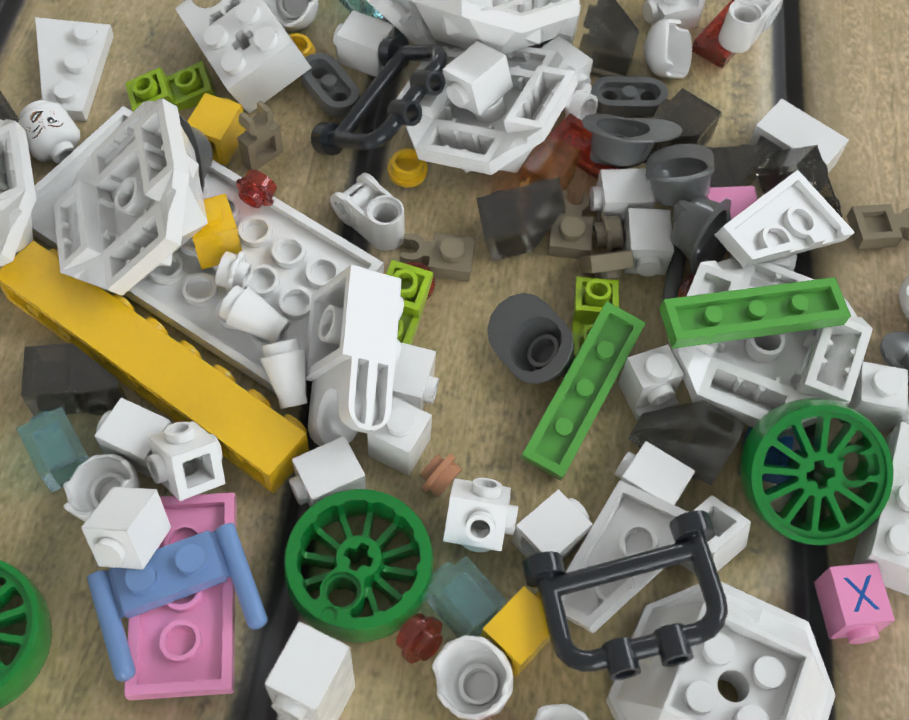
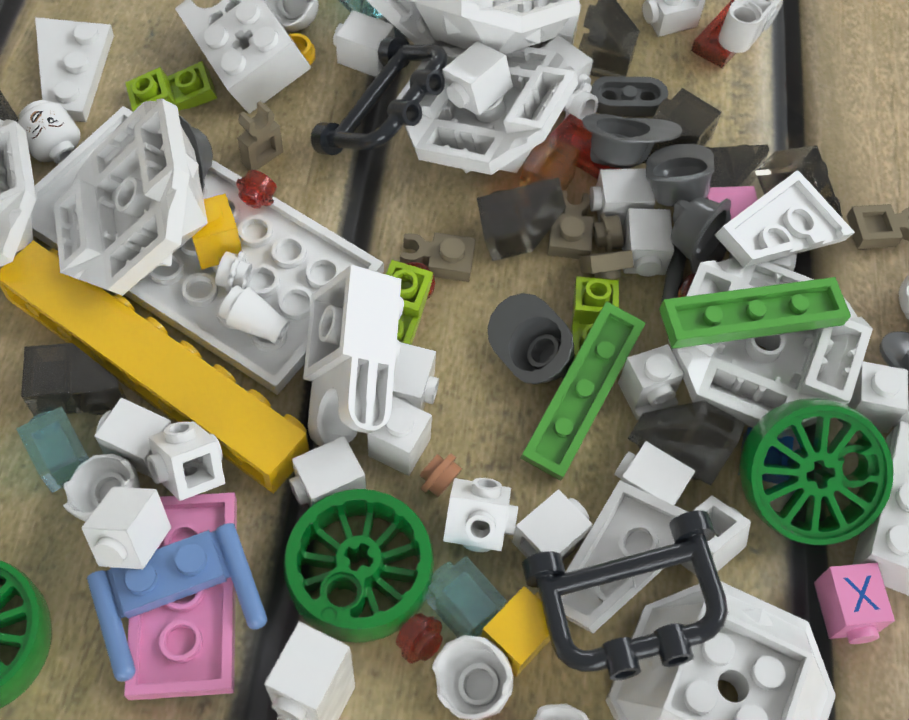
(220, 123): yellow brick -> none
(286, 371): white cone -> none
(335, 91): dark grey plate -> none
(371, 212): white piece -> none
(406, 169): yellow plate -> none
(668, 49): white hair -> none
(791, 128): white brick -> none

